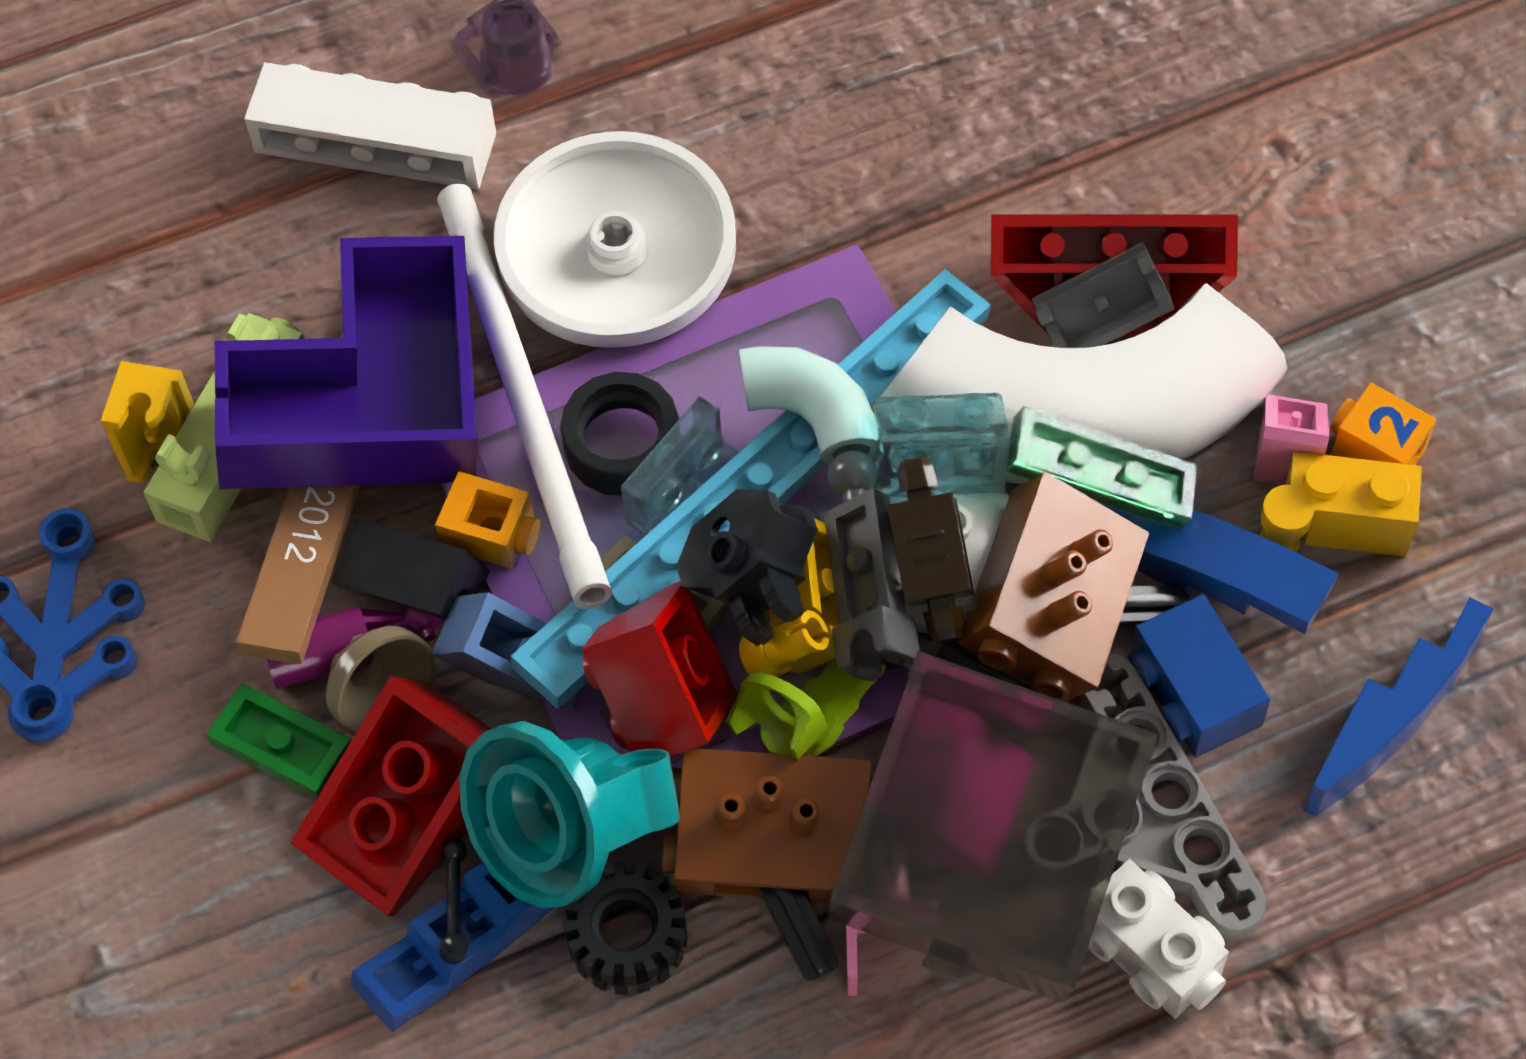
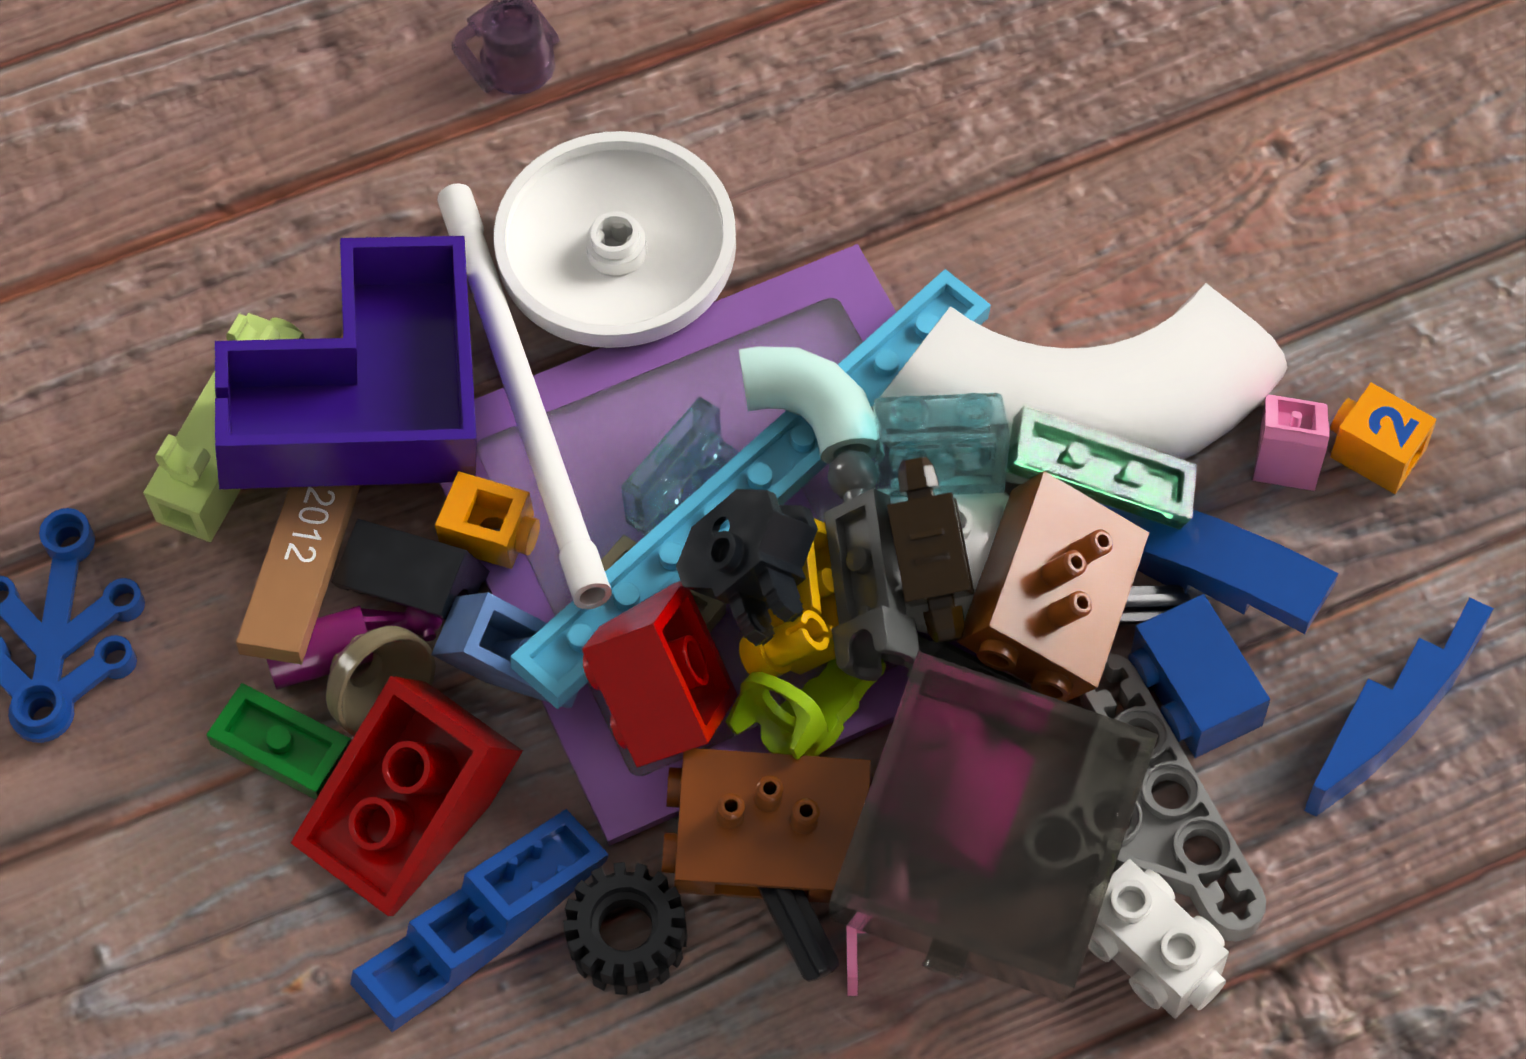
(141, 412): yellow hinge -> none
(371, 125): white brick -> none
(453, 946): black hinge -> none
(556, 807): teal piece -> none
(602, 395): black tyre -> none
(1047, 249): red wedge -> none
(1104, 301): dark grey hinge -> none
(1344, 505): yellow hinge -> none

